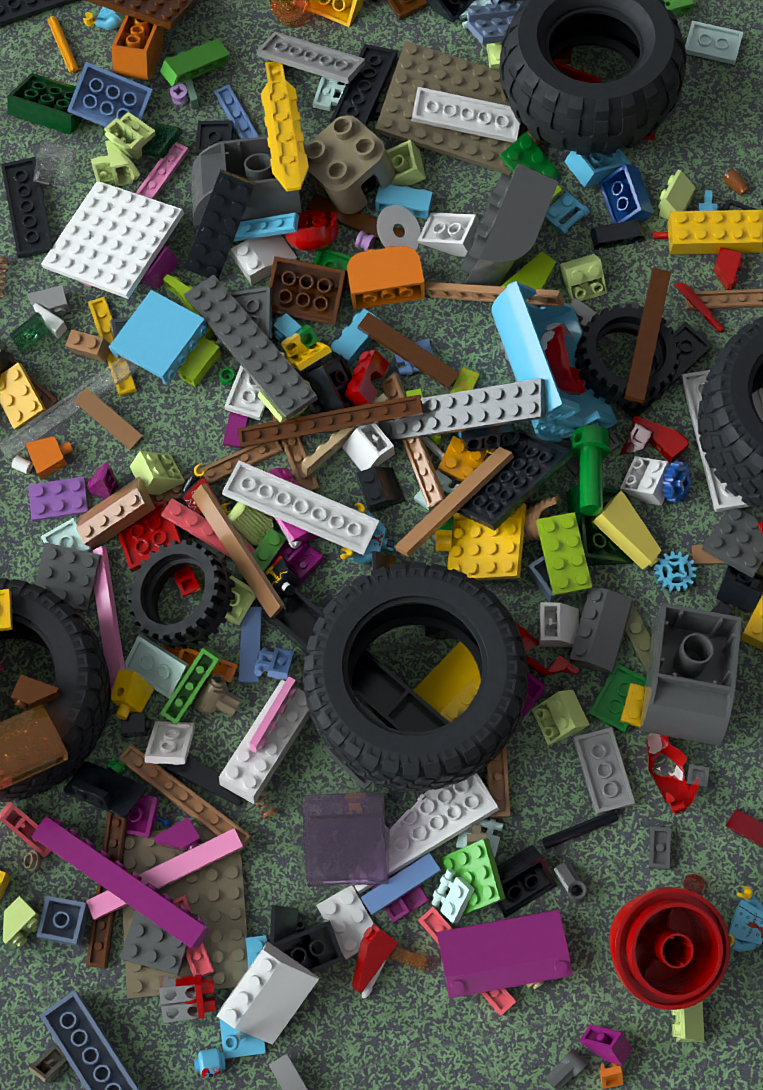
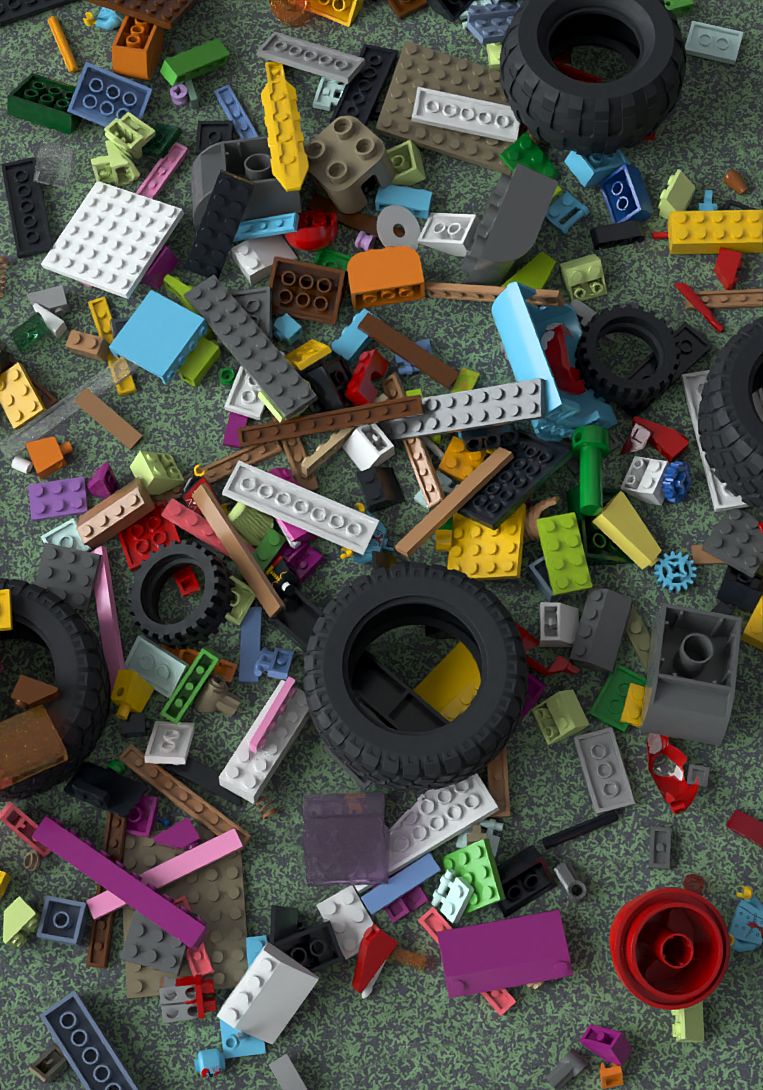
(299, 341): leg -> none
(647, 335): reddish brown tile -> none

